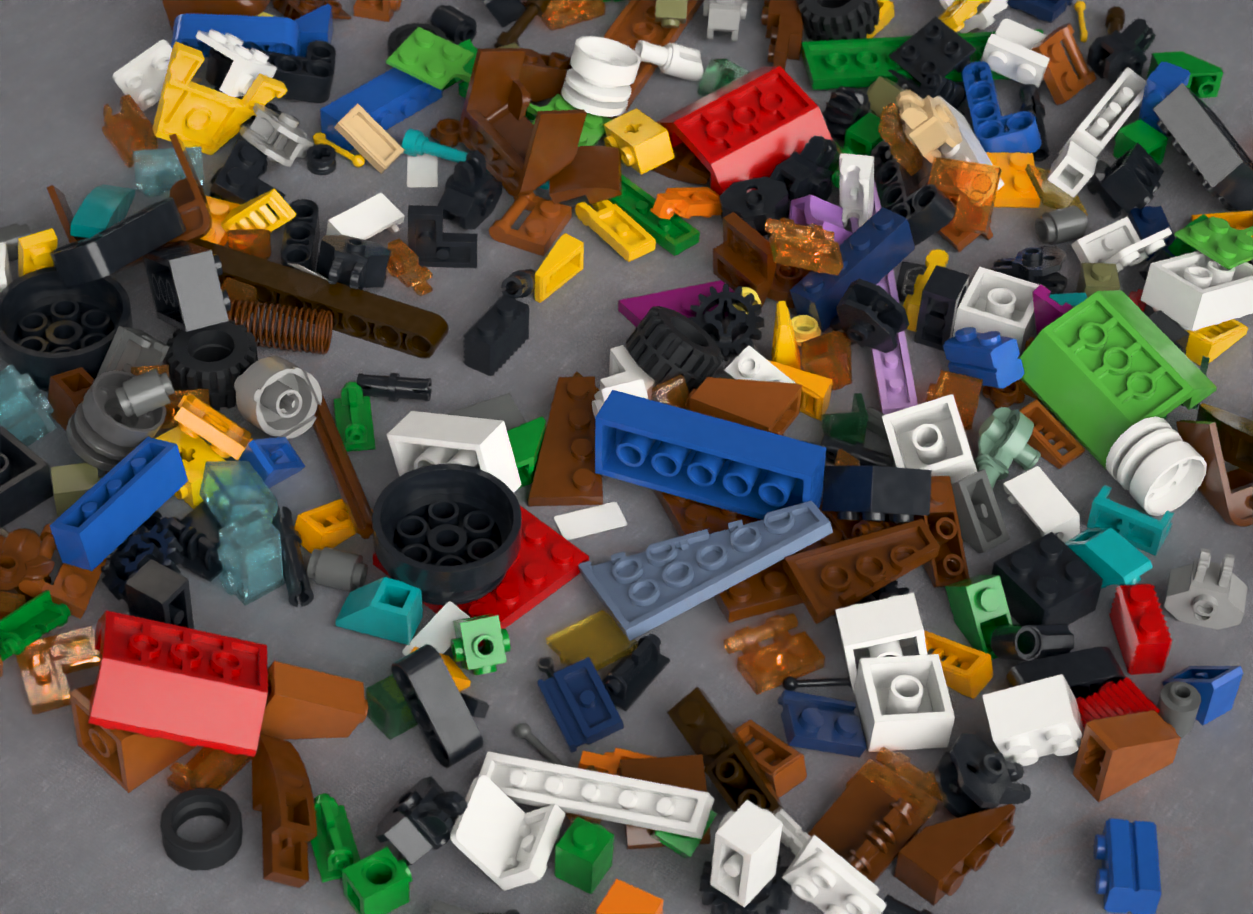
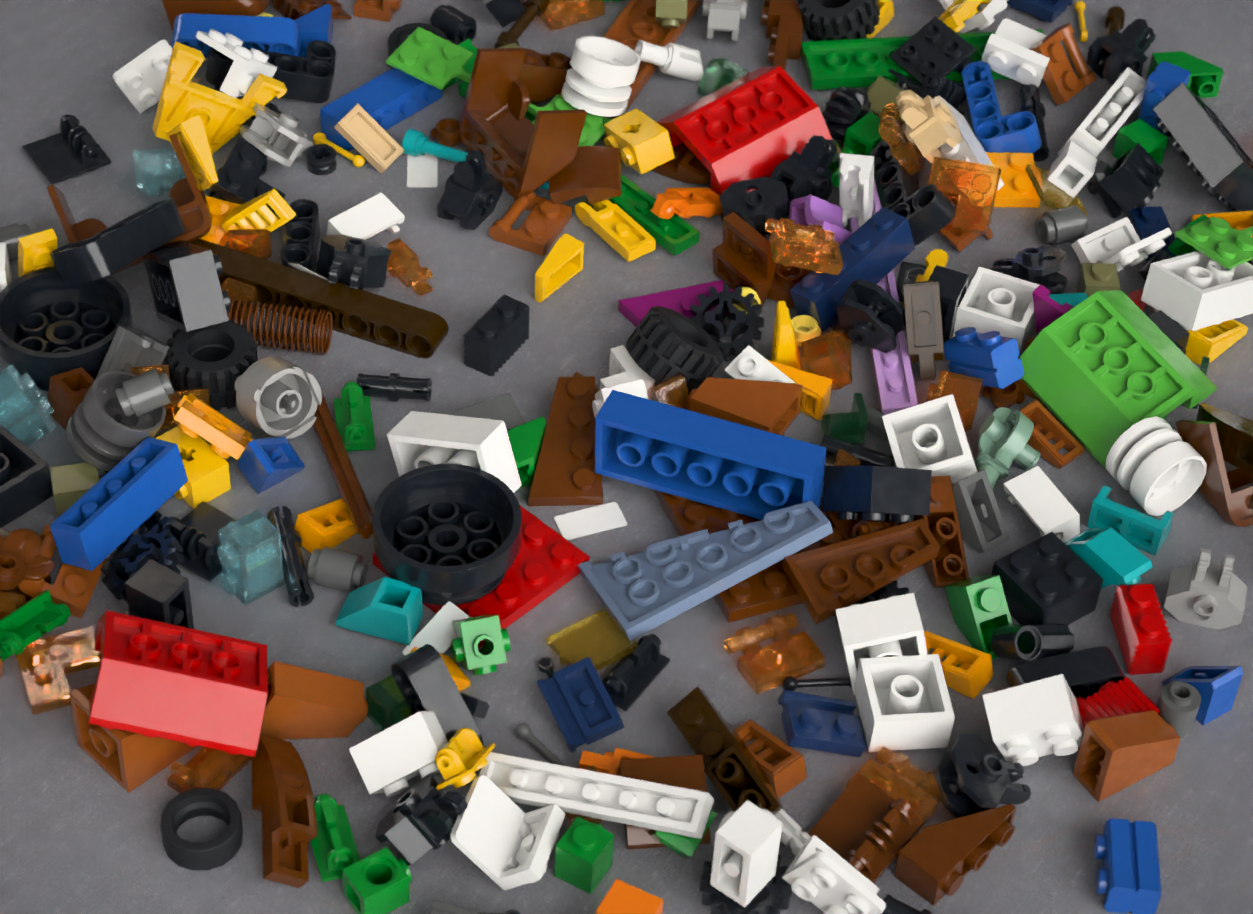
(66, 152): none -> black hinge
(101, 209): teal slope -> none
(128, 130): clear orange hinge -> none
(195, 140): none -> yellow slope
(235, 491): clear light blue brick -> none
(400, 753): none -> white brick
(436, 247): black plate -> none
(461, 758): none -> yellow hinge
(519, 283): black pin -> none
(924, 325): none -> hinge

